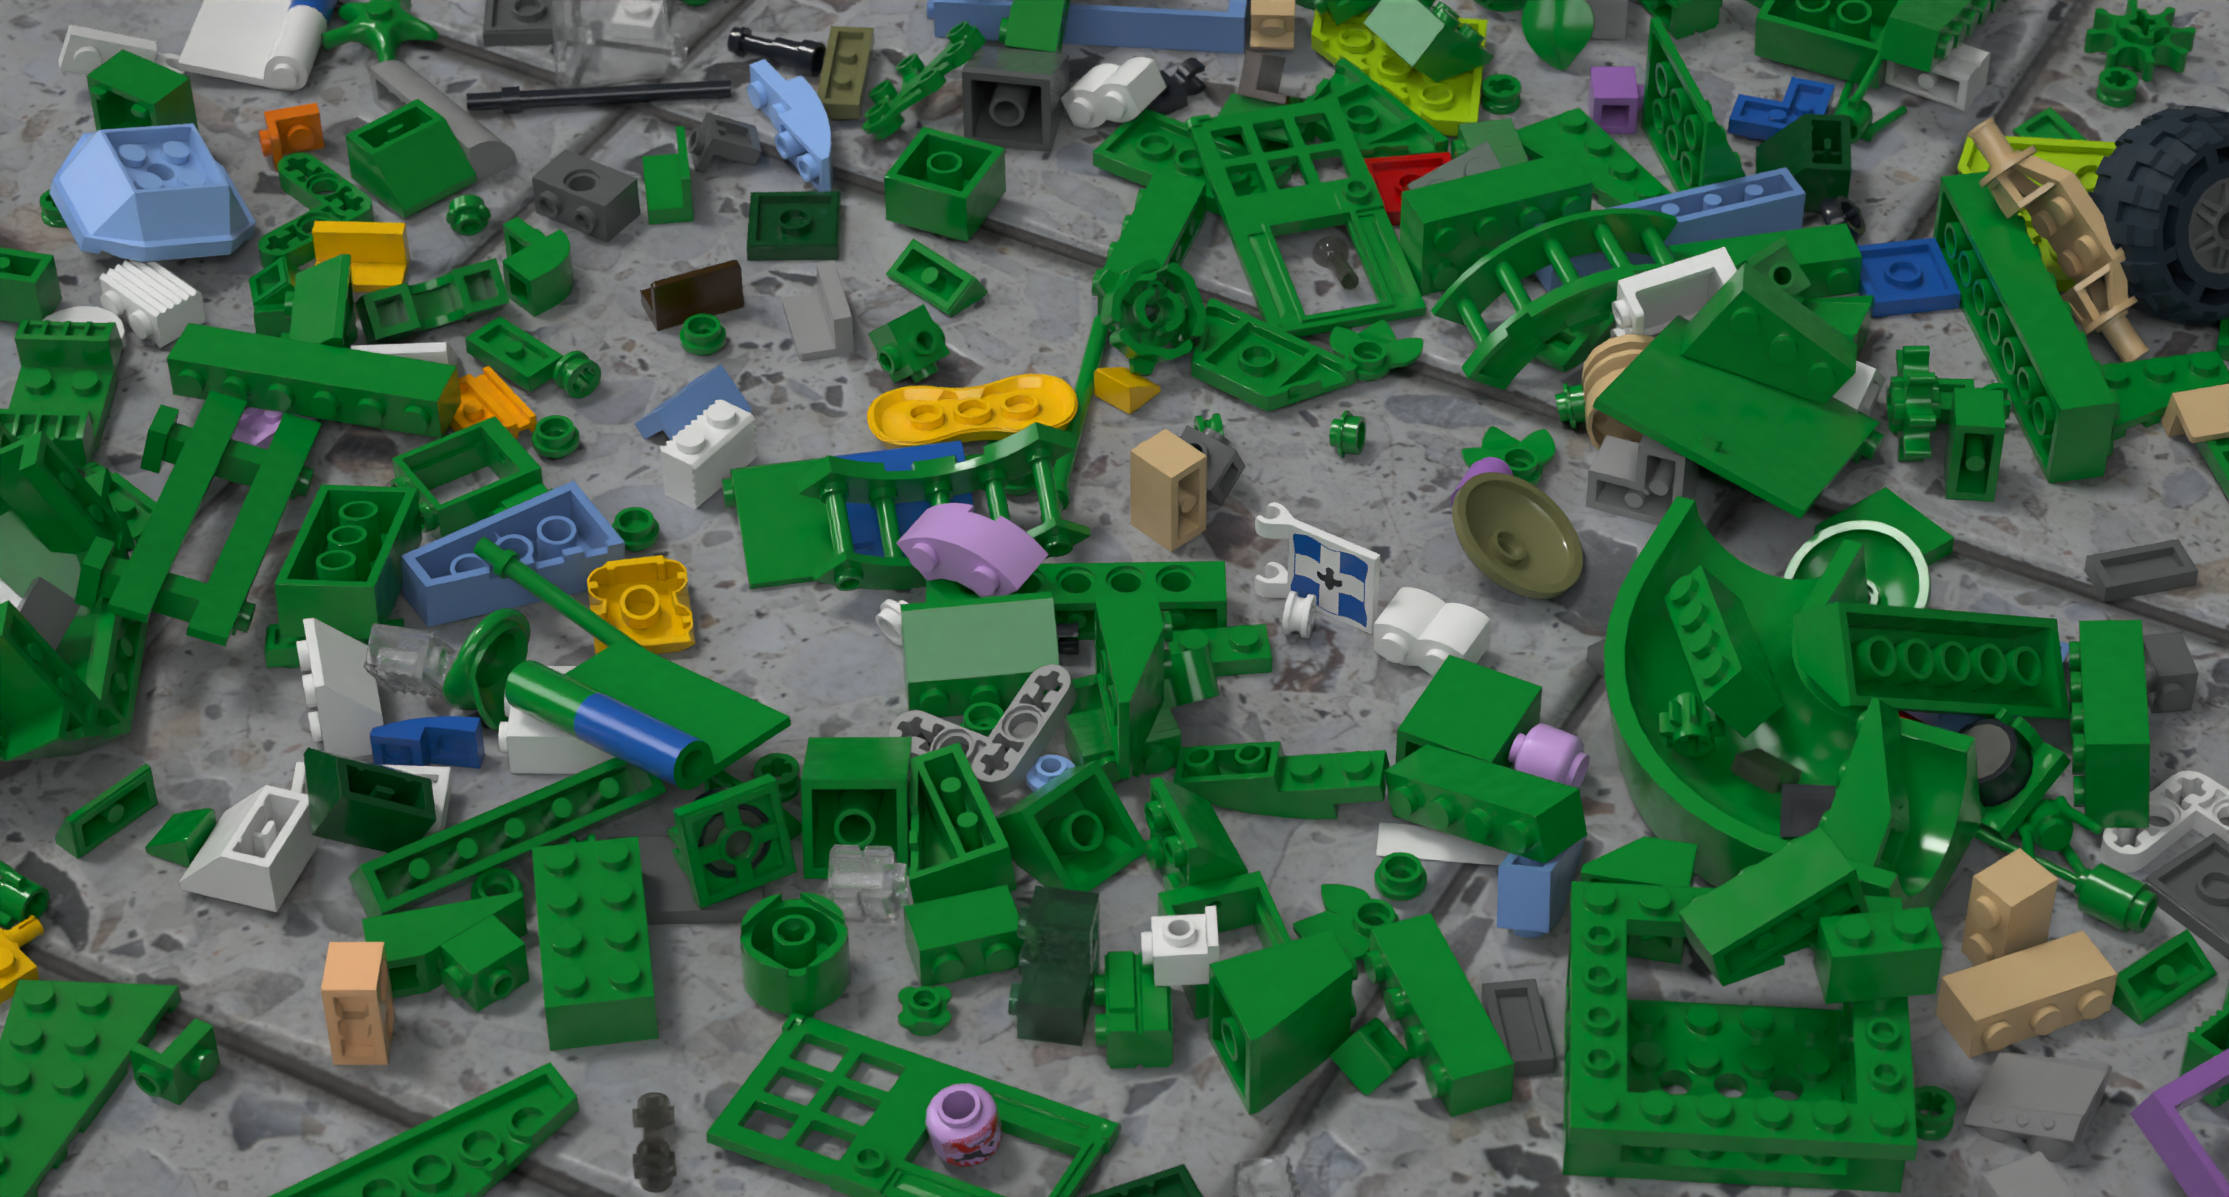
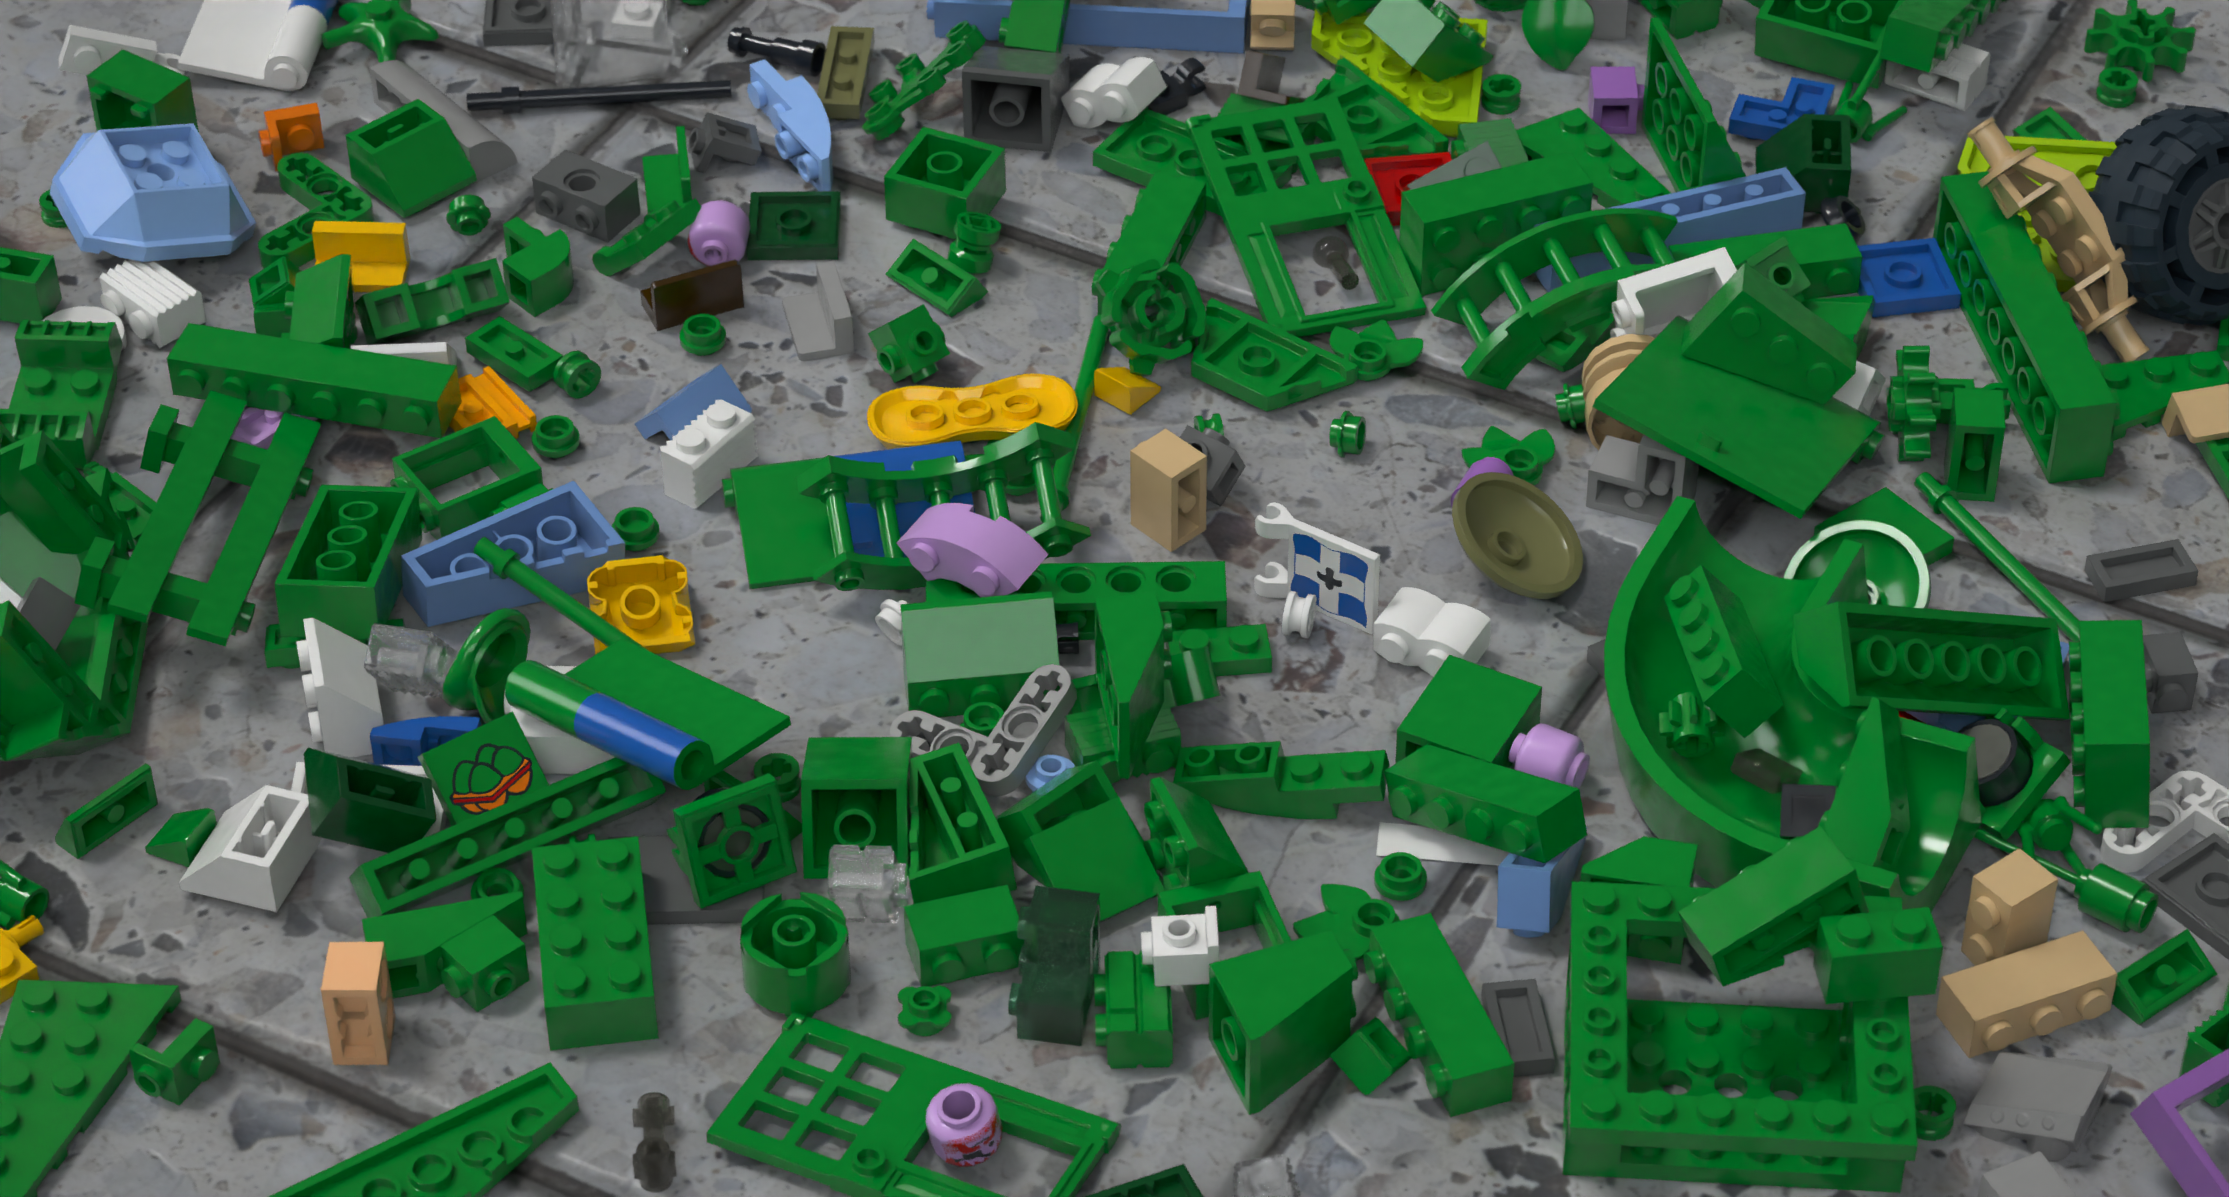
(483, 769): none -> green tile
(639, 243): none -> green plate
(719, 233): none -> lavender head
(974, 240): none -> green wheel
(1097, 855): none -> green tile
(1943, 500): none -> green bar

